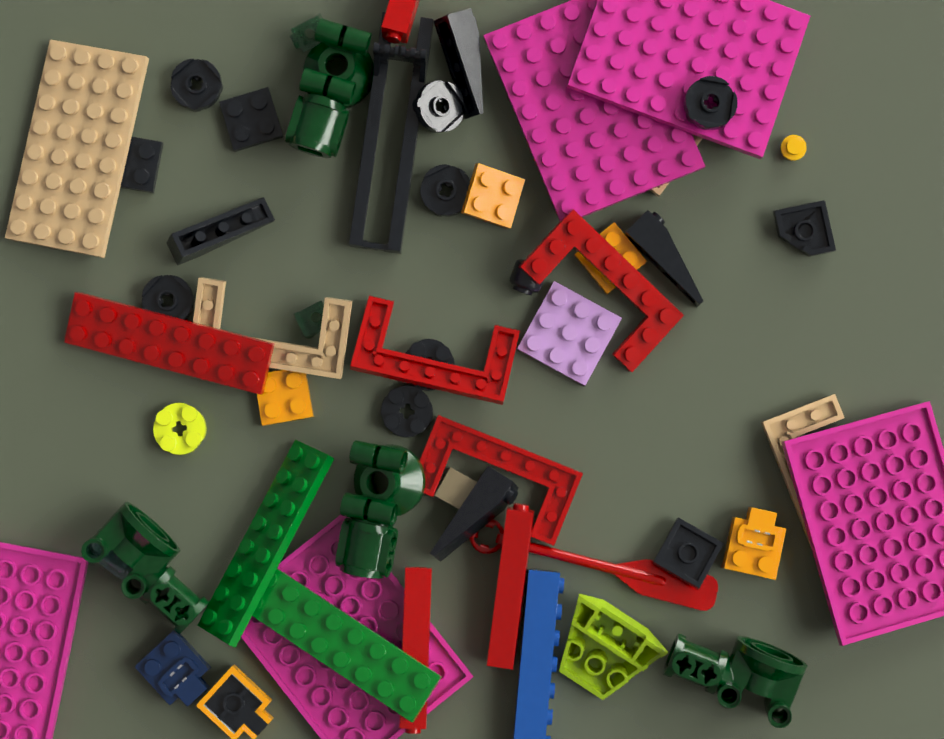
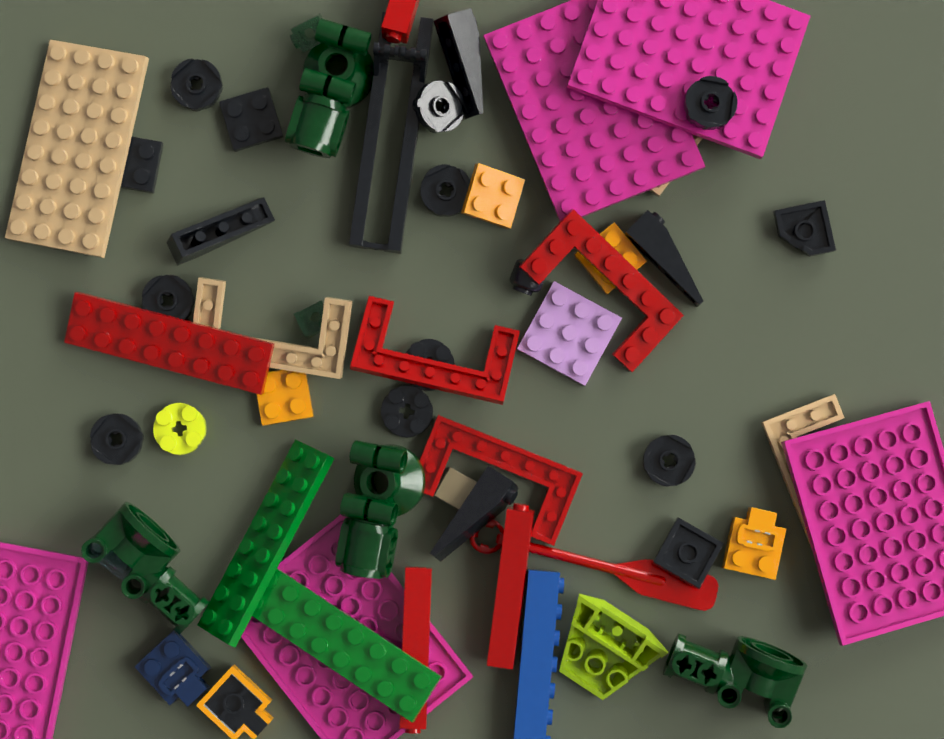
(131, 437): none -> black plate
(683, 457): none -> black plate
(793, 147): yellow plate -> none

